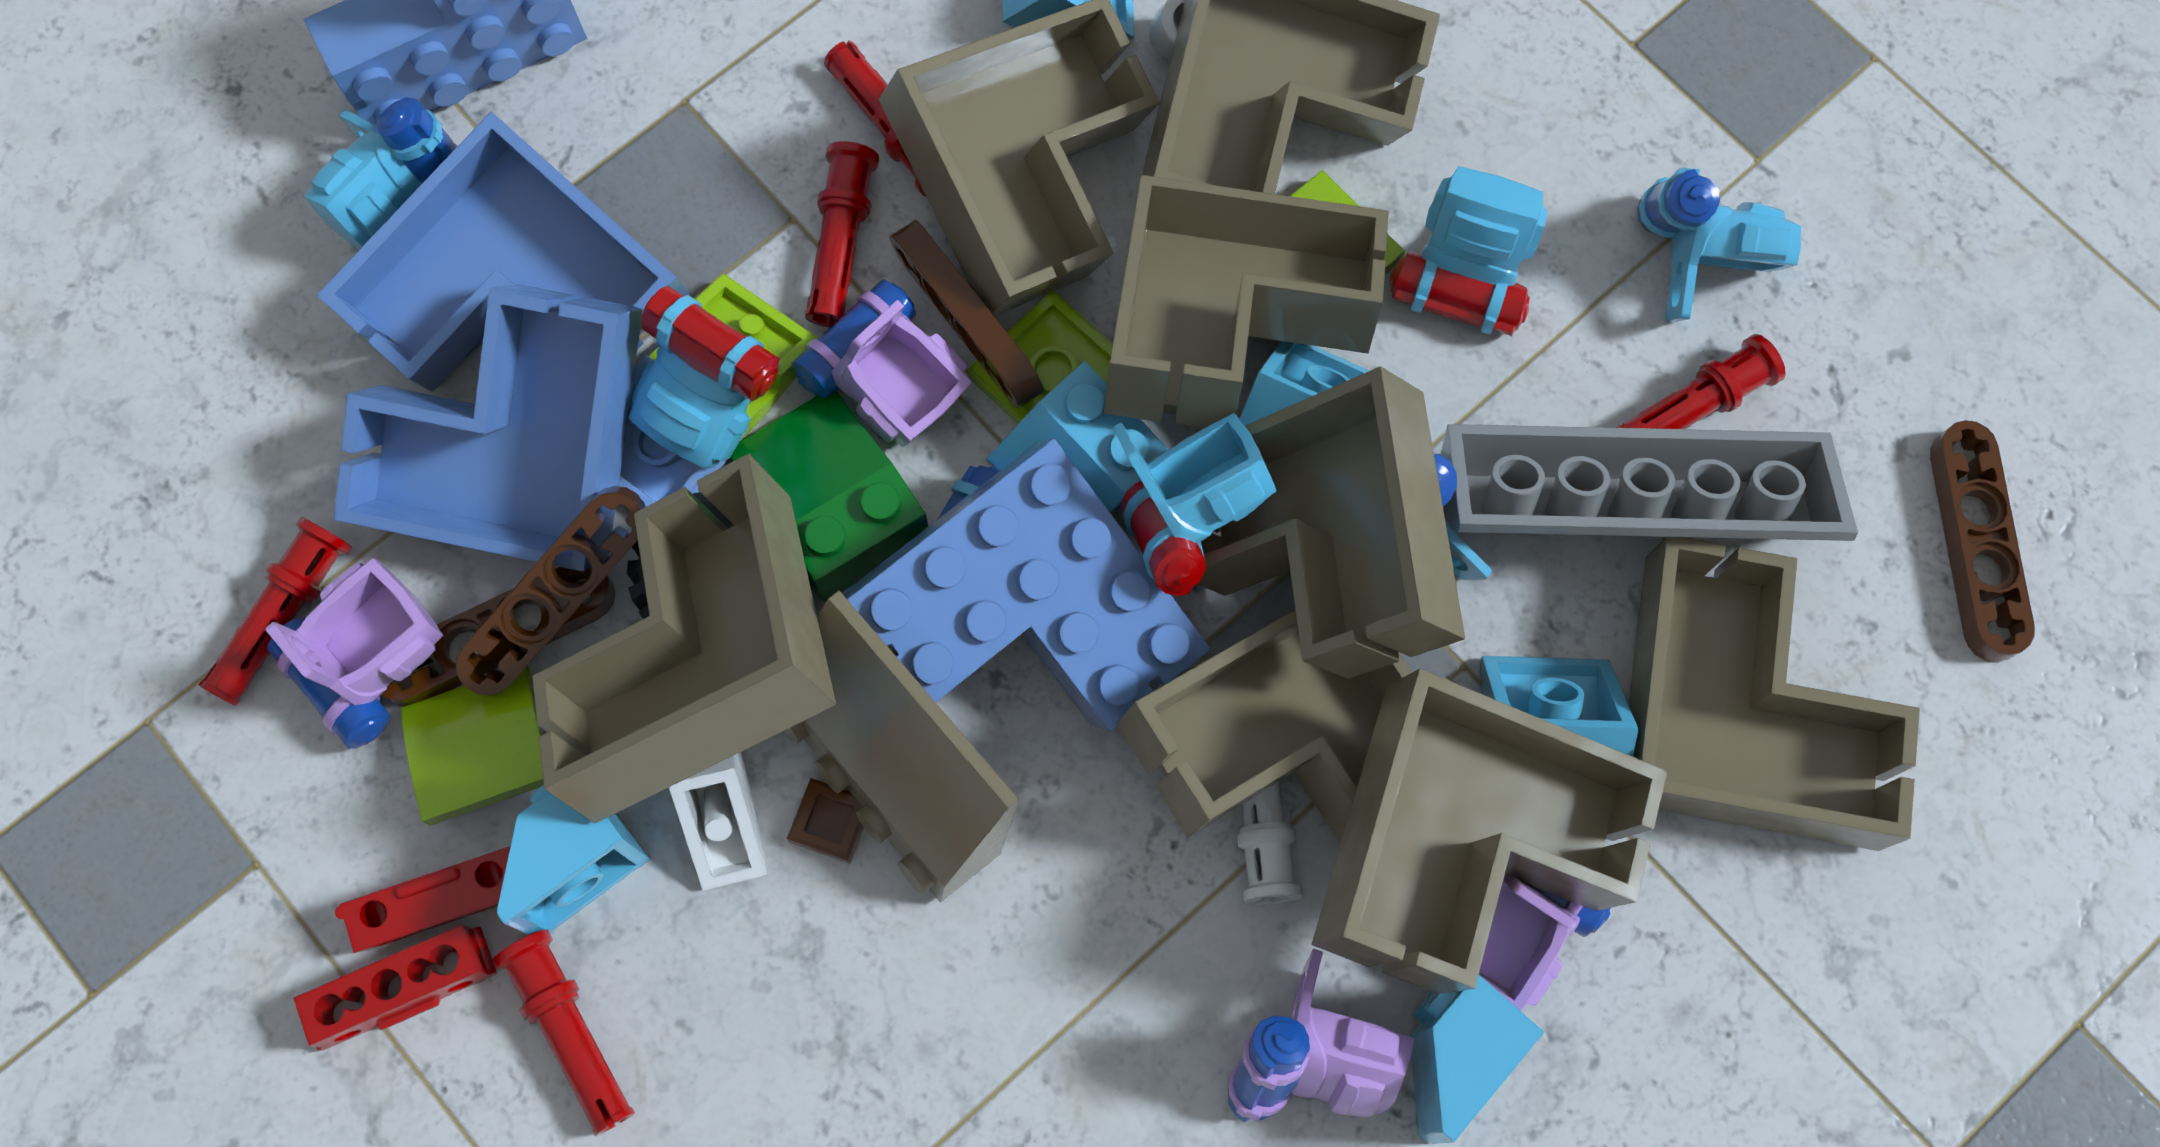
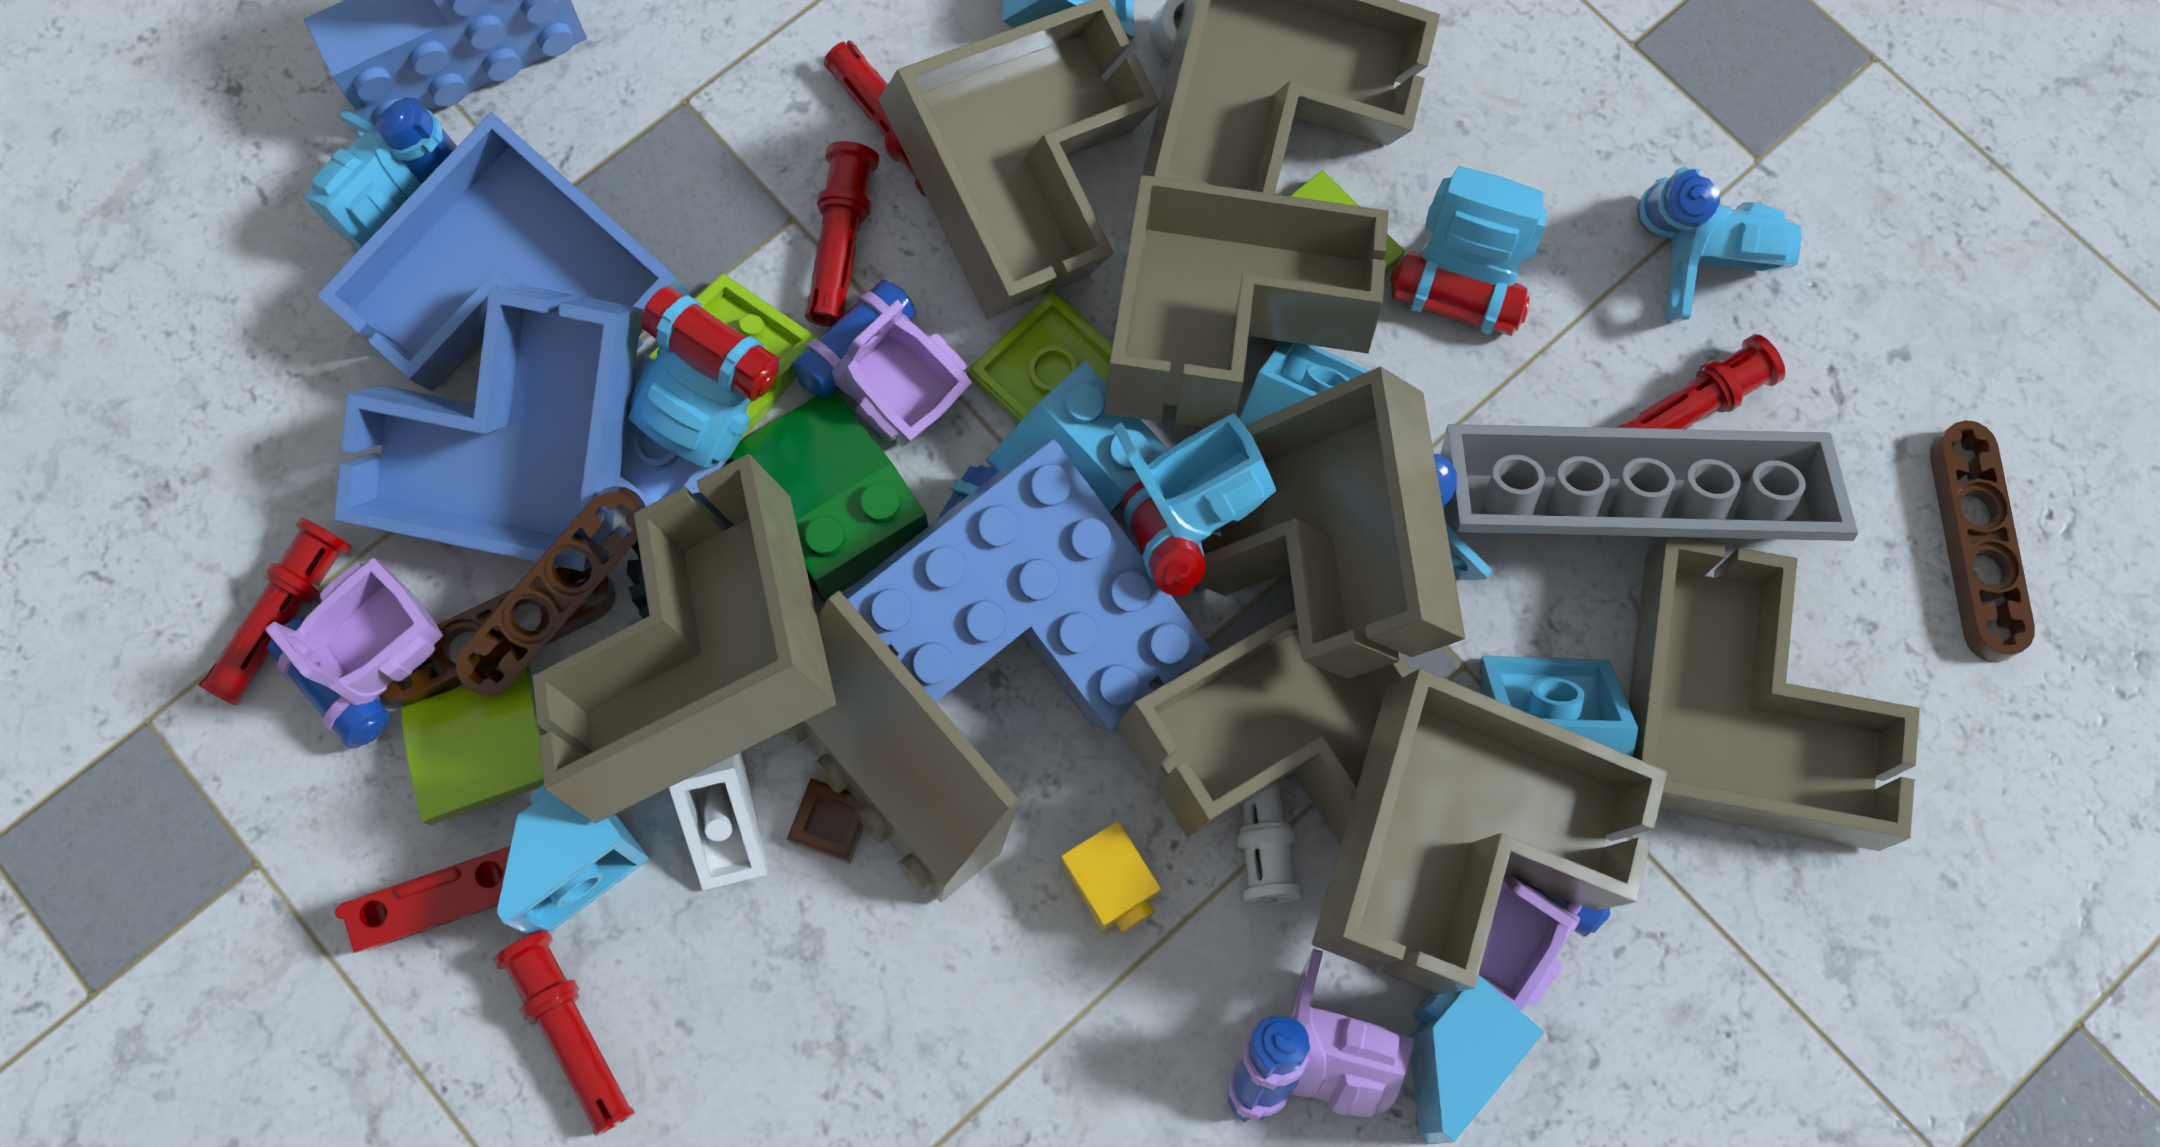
(415, 996): red piece -> none
(967, 314): reddish brown beam -> none
(1112, 879): none -> yellow brick

